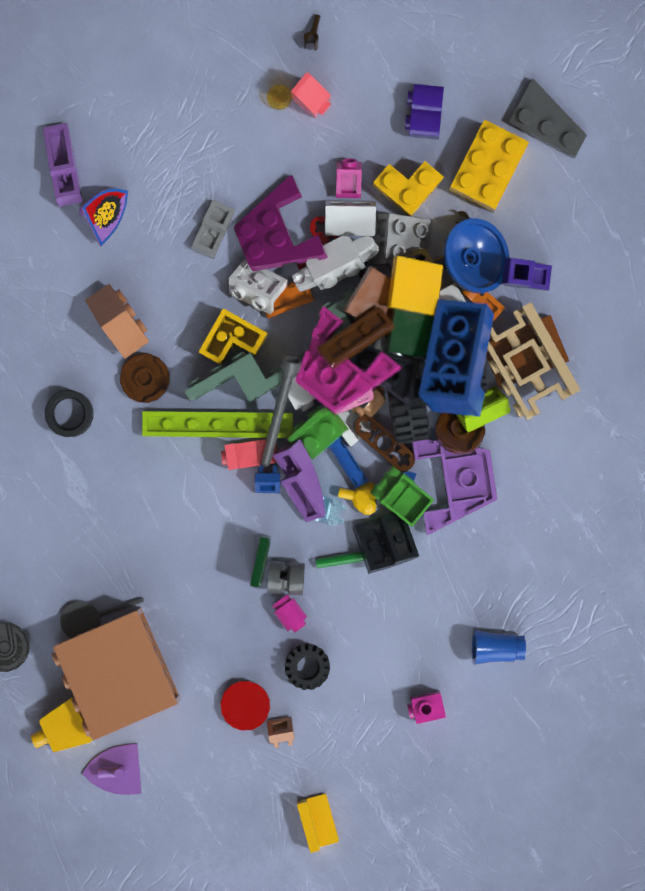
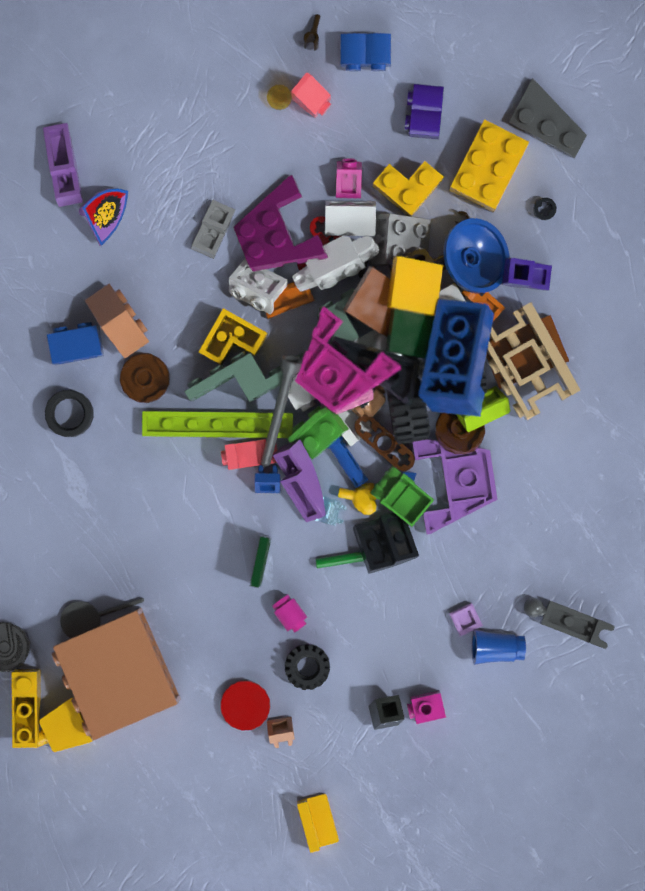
(26, 707): none -> yellow slope
(75, 344): none -> blue brick
(116, 770): medium lavender shield -> none
(295, 578): dark grey wheel -> none
(355, 337): reddish brown tile -> none
(366, 51): none -> blue brick
(386, 712): none -> pearl dark grey brick
(465, 619): none -> lavender tile
(539, 203): none -> black bush
(568, 621): none -> dark grey plate

